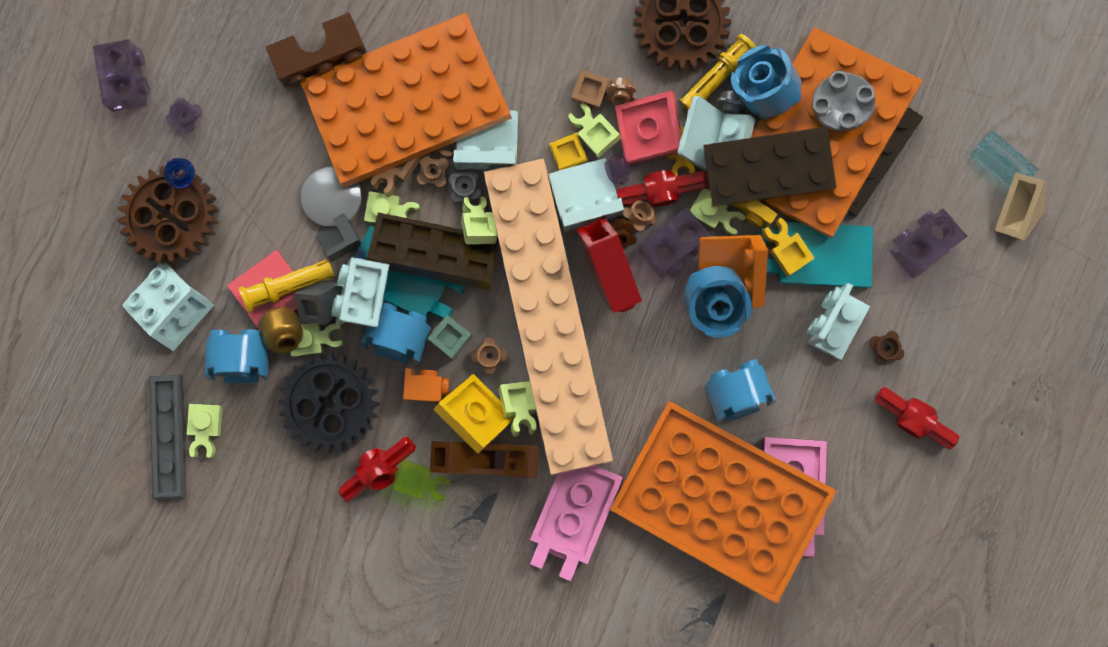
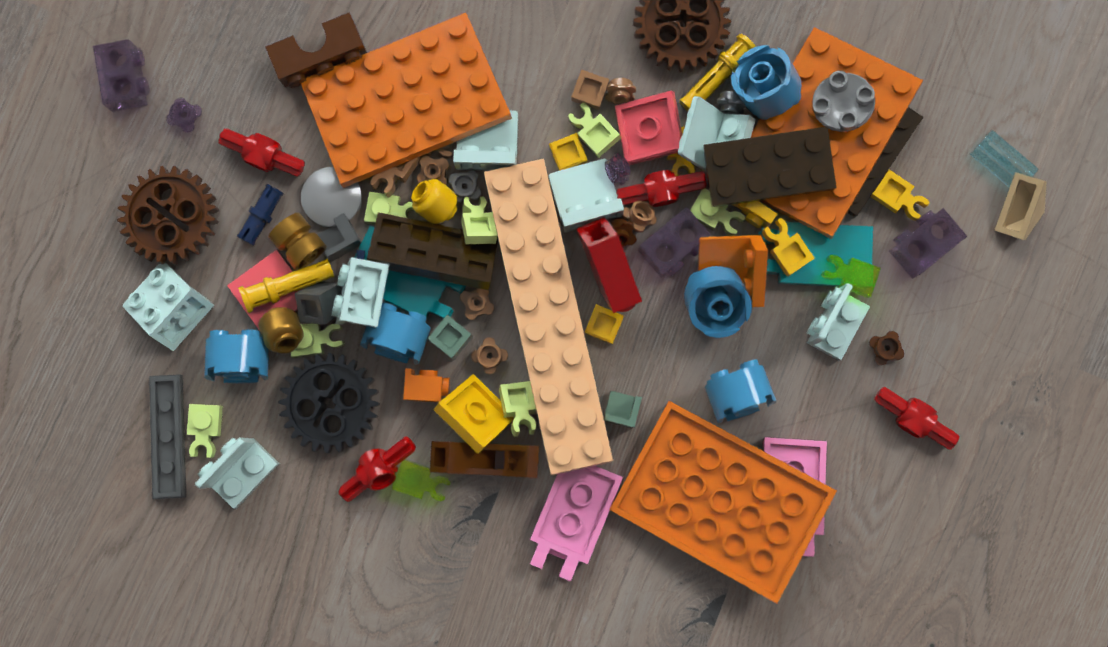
(176, 165): clear blue plate -> none
(237, 471): none -> light aqua bracket
(260, 214): none -> dark blue pin
(261, 152): none -> red axle
(294, 237): none -> pearl gold wheel
(434, 201): none -> yellow head
(472, 310): none -> medium nougat plate
(604, 324): none -> yellow tile
(622, 409): none -> sand green panel
(856, 272): none -> clear neon green plate
(895, 193): none -> yellow plate

